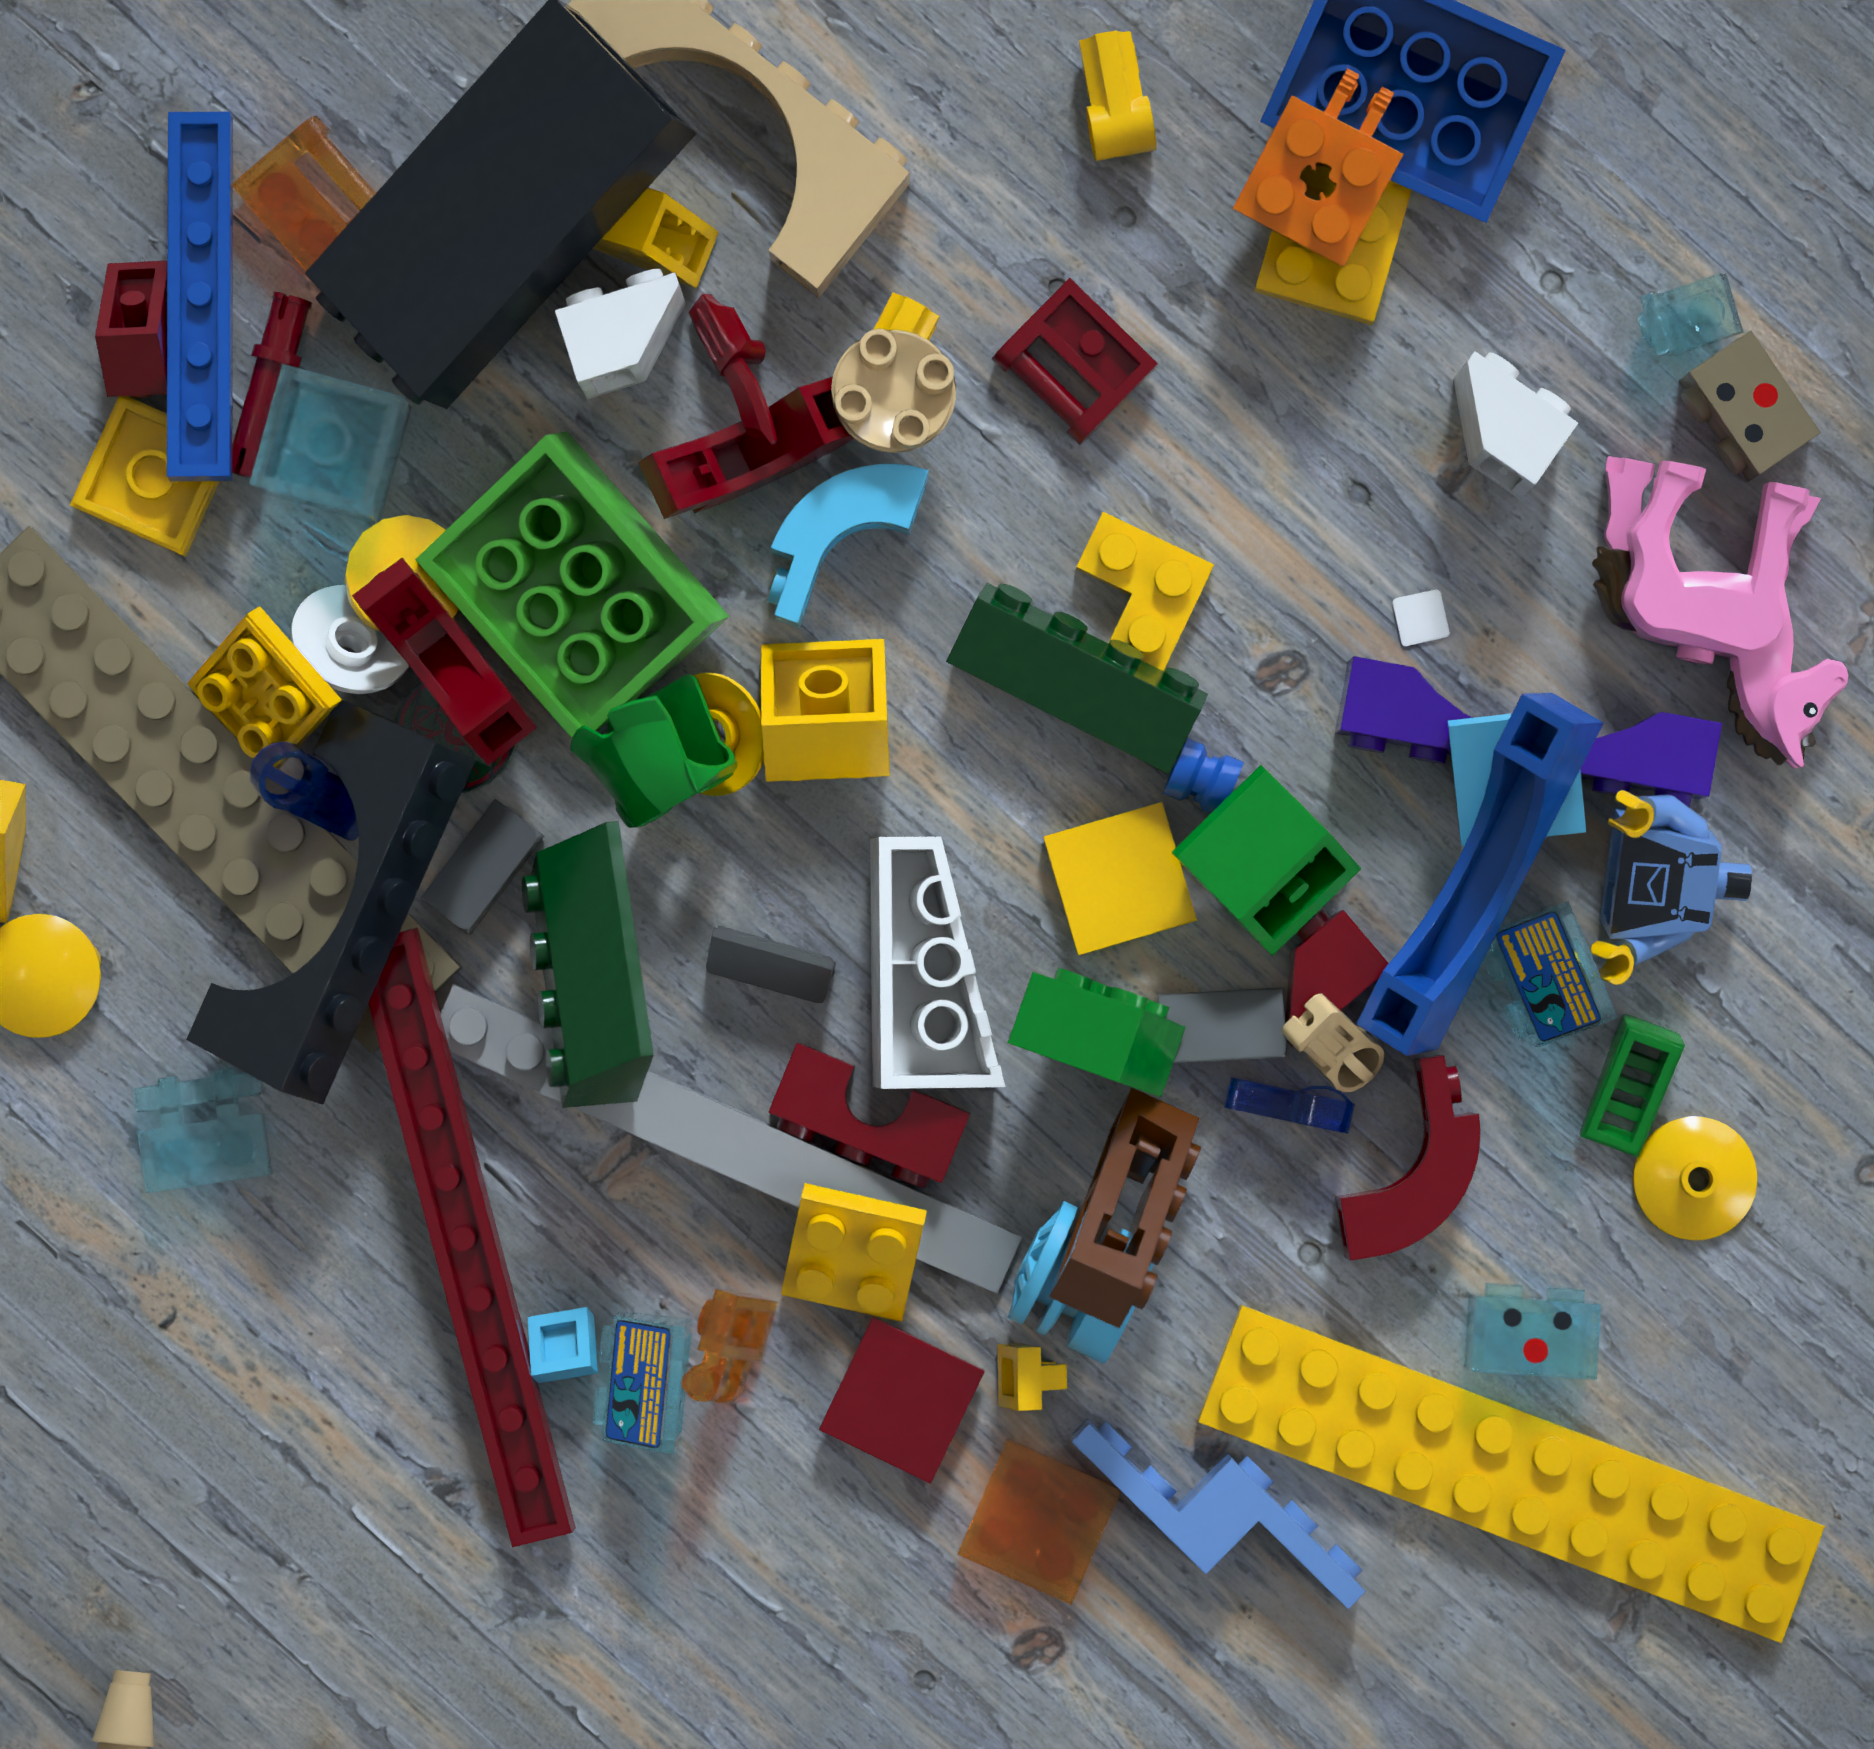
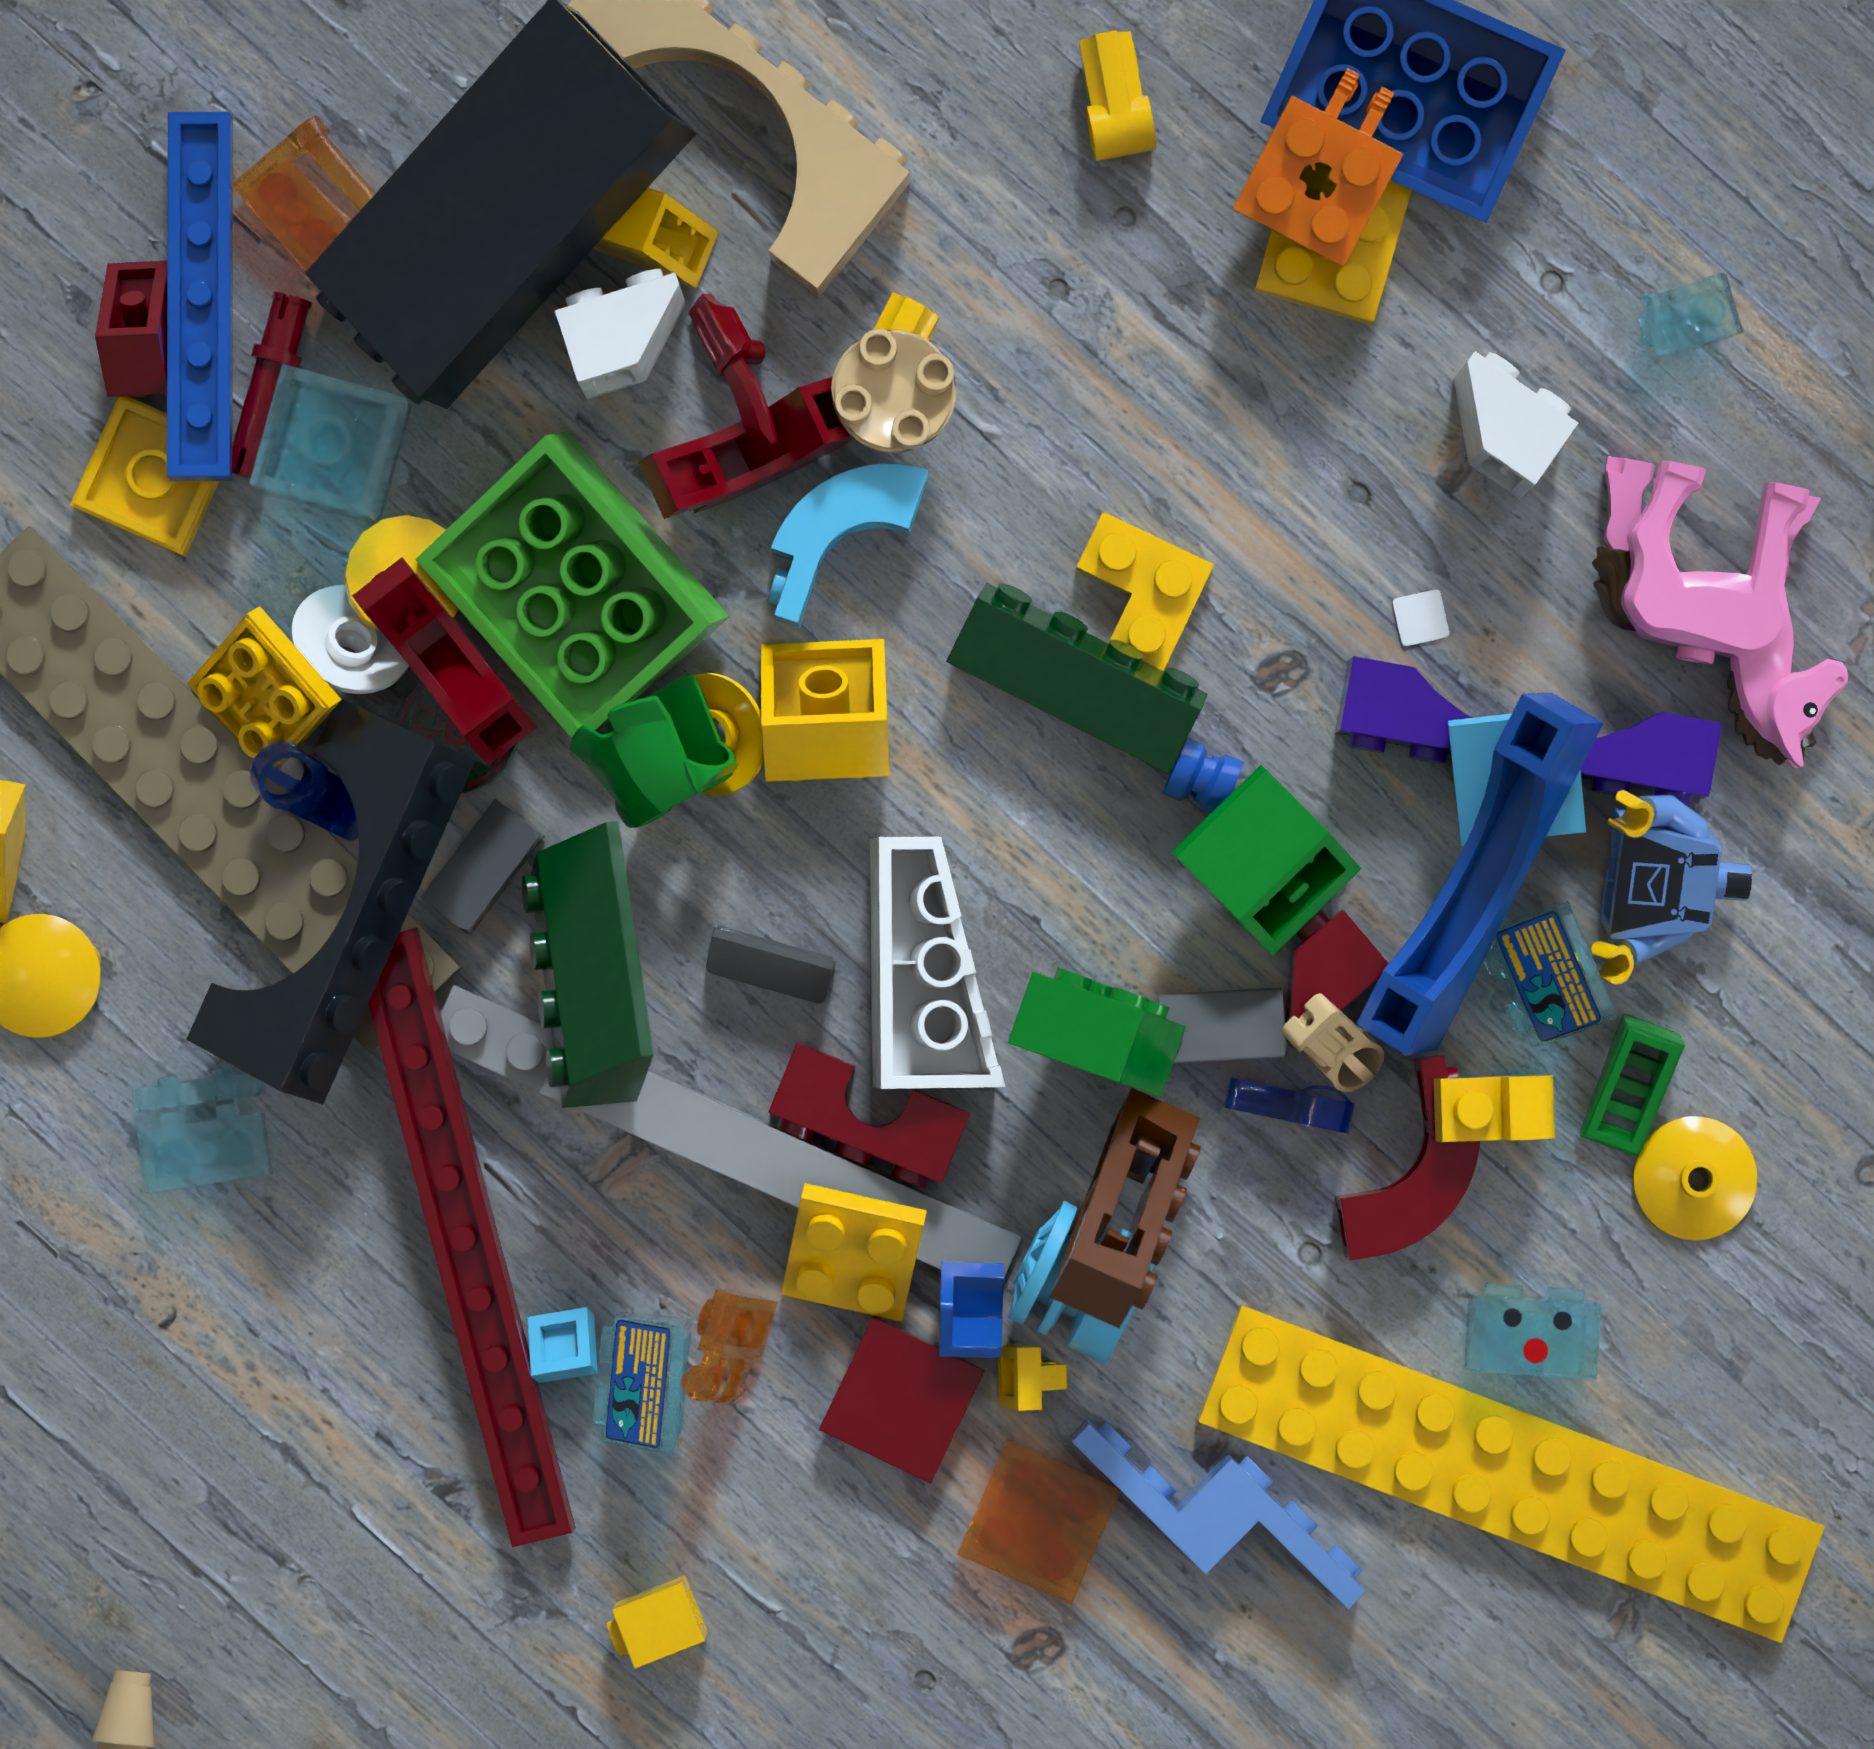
(657, 1622): none -> yellow brick
(971, 1309): none -> blue panel
(1089, 346): dark red plate -> none
(1119, 878): yellow tile -> none
(1494, 1108): none -> yellow brick
(1747, 407): dark tan brick -> none

